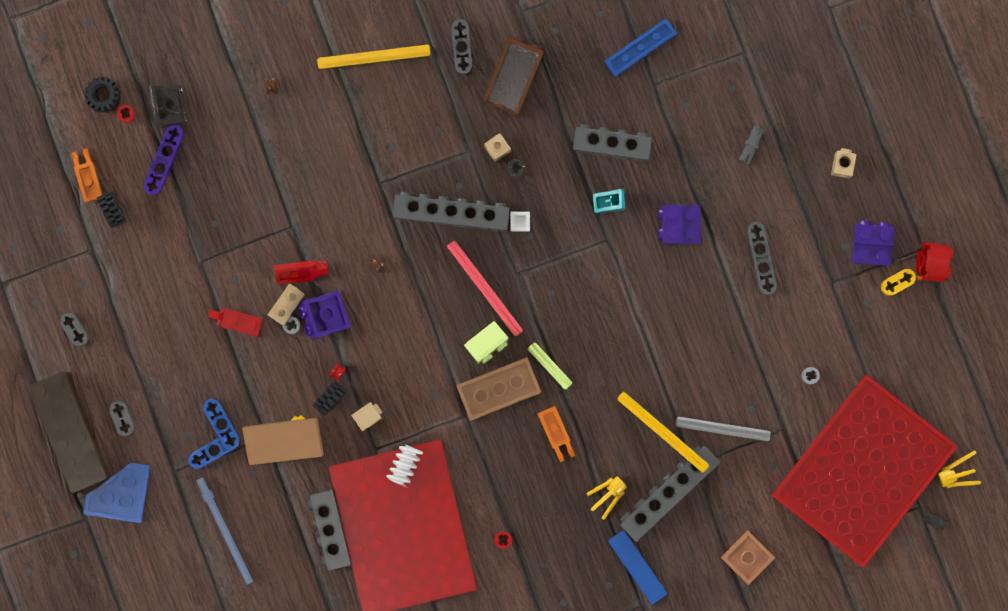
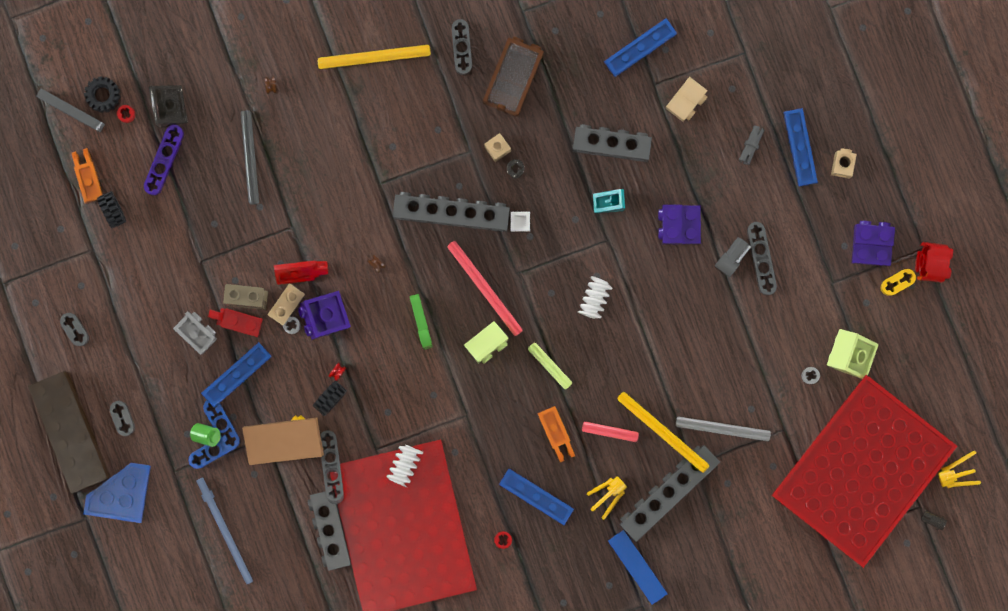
(70, 110): none -> dark grey beam
(195, 332): none -> light grey bracket
(205, 434): none -> bright green brick
(236, 375): none -> blue tile
(245, 297): none -> dark tan panel
(249, 154): none -> dark grey axle
(332, 467): none -> dark grey beam
(367, 416): tan brick -> none
(421, 322): none -> bright green beam
(498, 389): medium nougat tile -> none
(536, 496): none -> blue tile
(595, 298): none -> white piece
(610, 431): none -> coral axle
(686, 99): none -> tan brick
(730, 260): none -> dark grey piece
(747, 557): nougat tile -> none
(800, 147): none -> blue tile
(852, 354): none -> yellowish green slope

